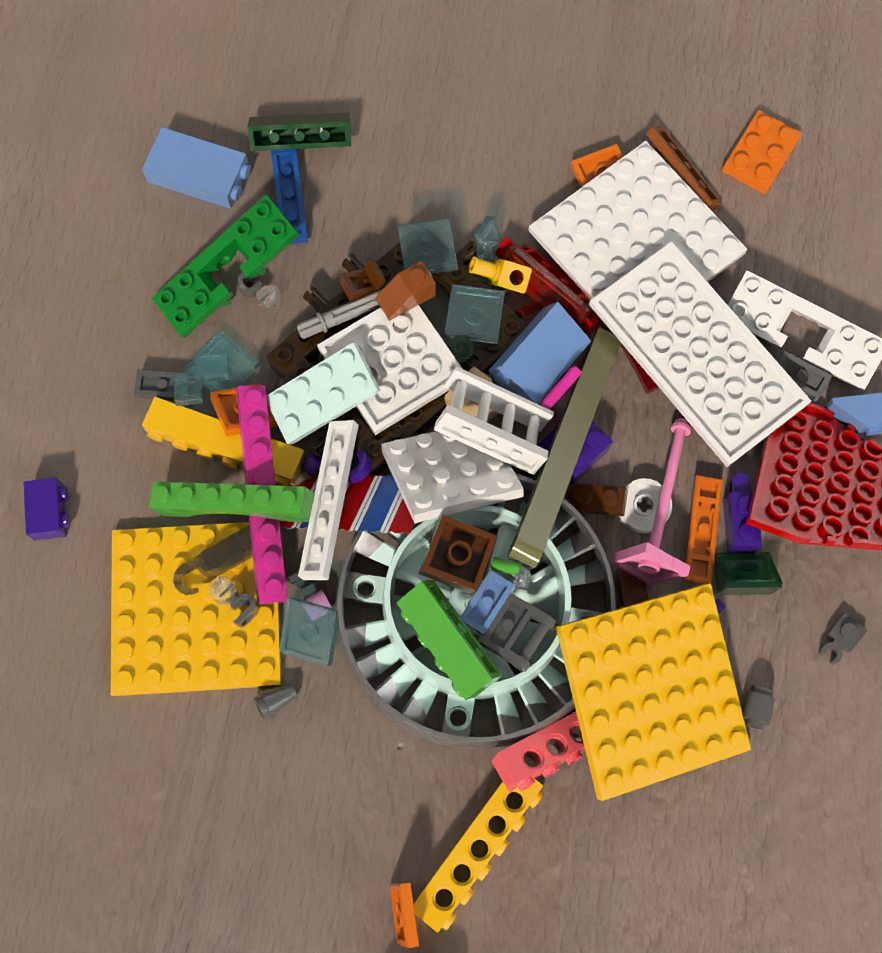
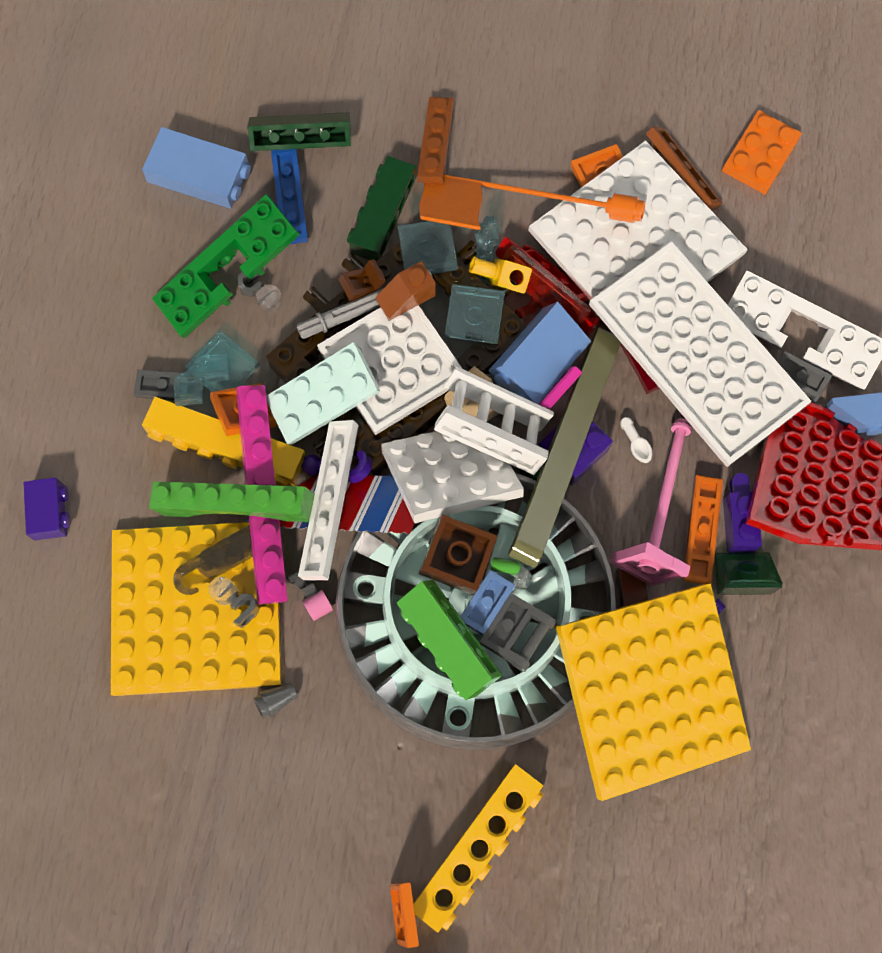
(309, 631): clear light blue tile -> none
(382, 209): none -> dark green brick
(435, 140): none -> dark orange plate
(460, 201): none -> orange flag
(461, 356): clear green plate -> none
(518, 774): coral brick -> none
(599, 499): reddish brown plate -> none
(637, 491): white plate -> none
(639, 446): none -> white piece
(758, 707): dark grey brick -> none
(844, 635): dark grey plate -> none

